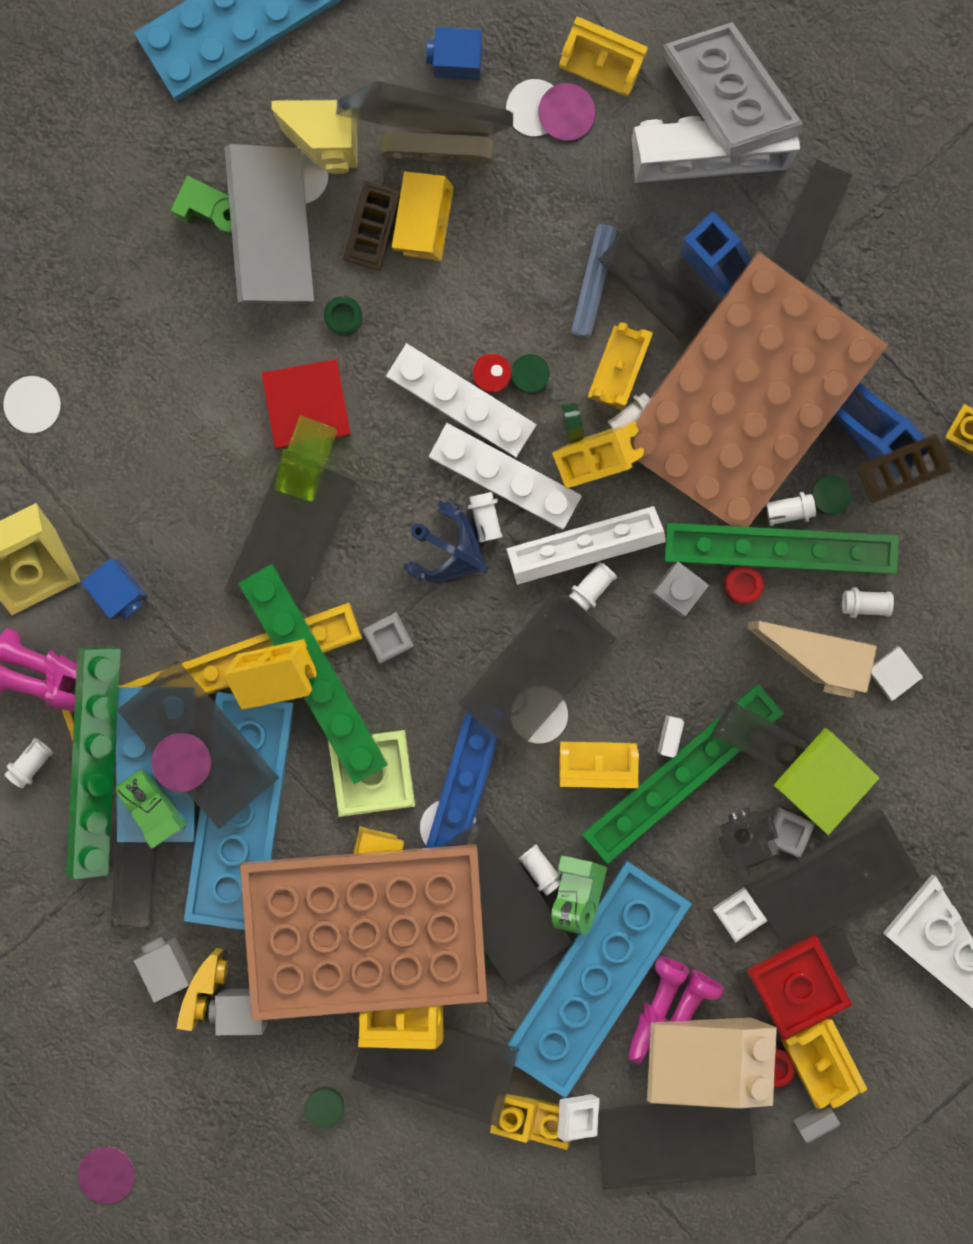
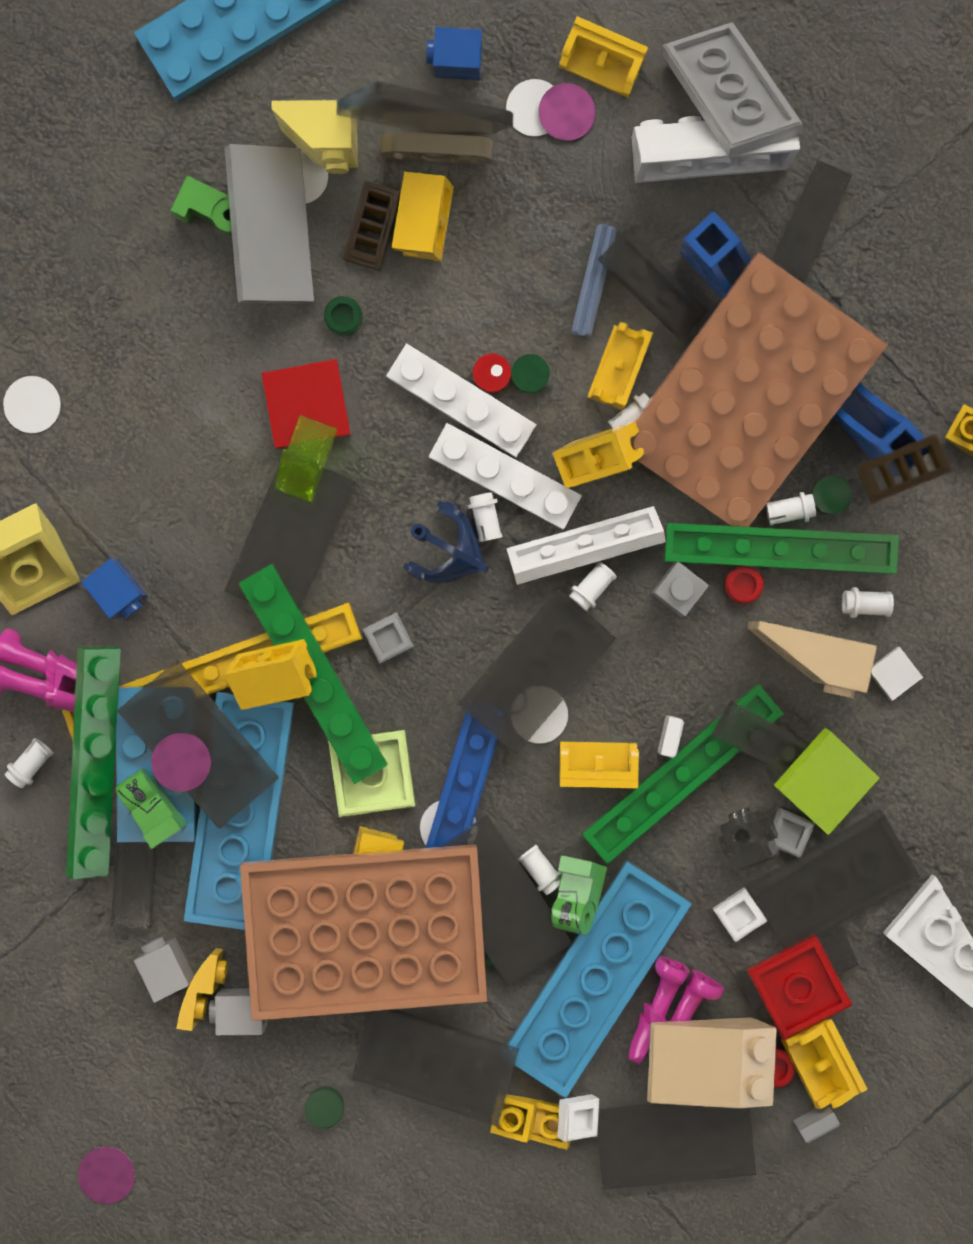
(402, 1028): yellow hinge -> none
(572, 422): dark green tile -> none

